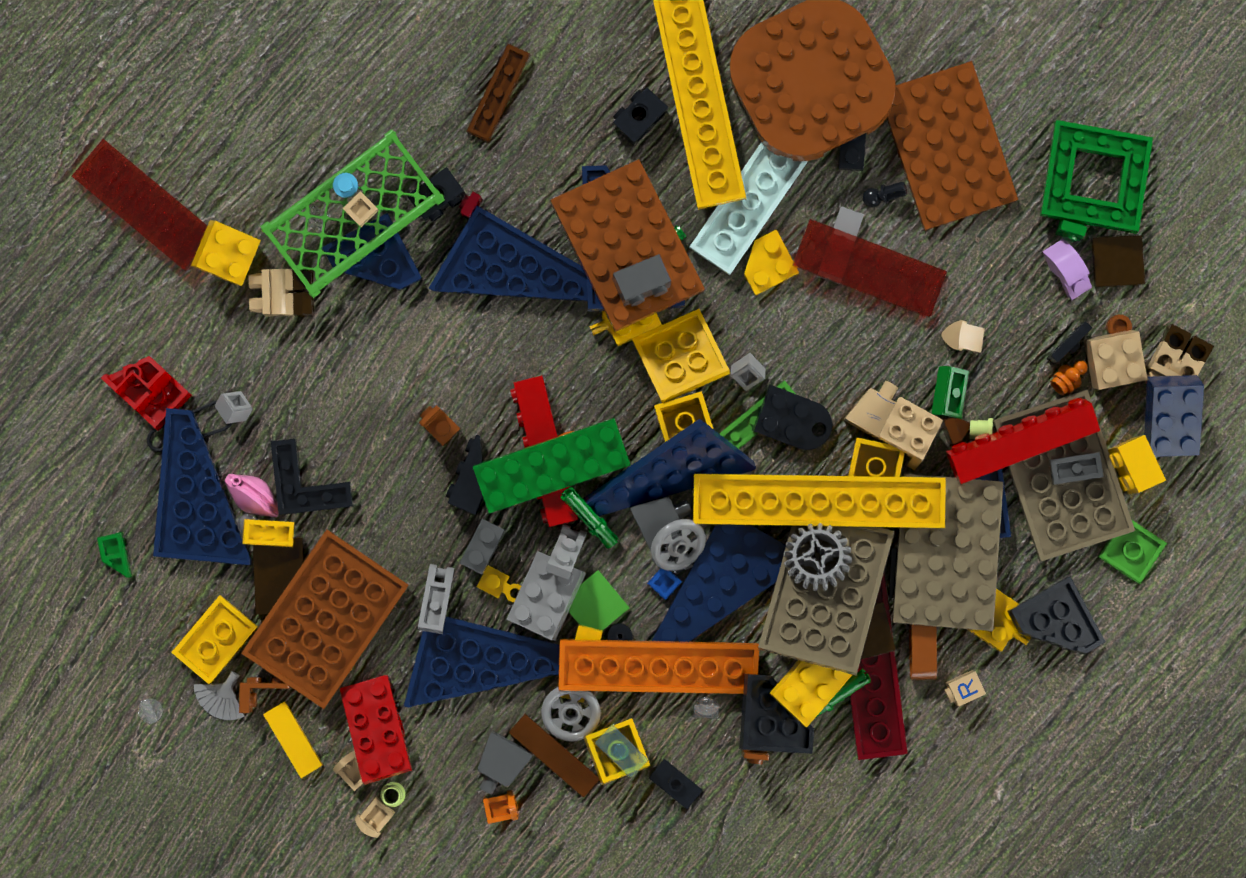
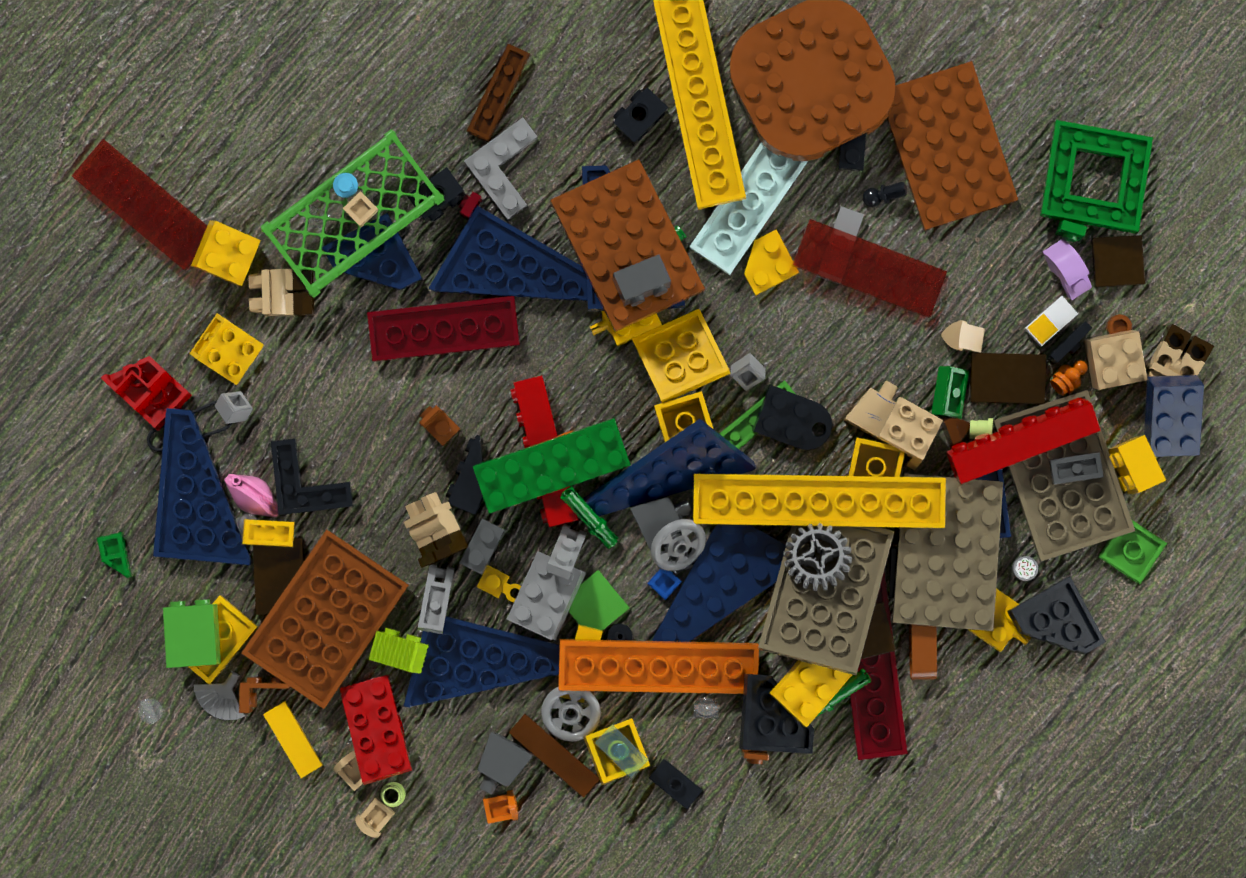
(191, 634): none -> bright green brick
(226, 349): none -> yellow bracket
(398, 651): none -> lime brick
(434, 529): none -> tan hips
(443, 328): none -> dark red plate
(488, 159): none -> light grey plate
(964, 688): tan brick -> none
(1007, 378): none -> dark brown tile
(1025, 568): none -> tile
(1051, 321): none -> white tile

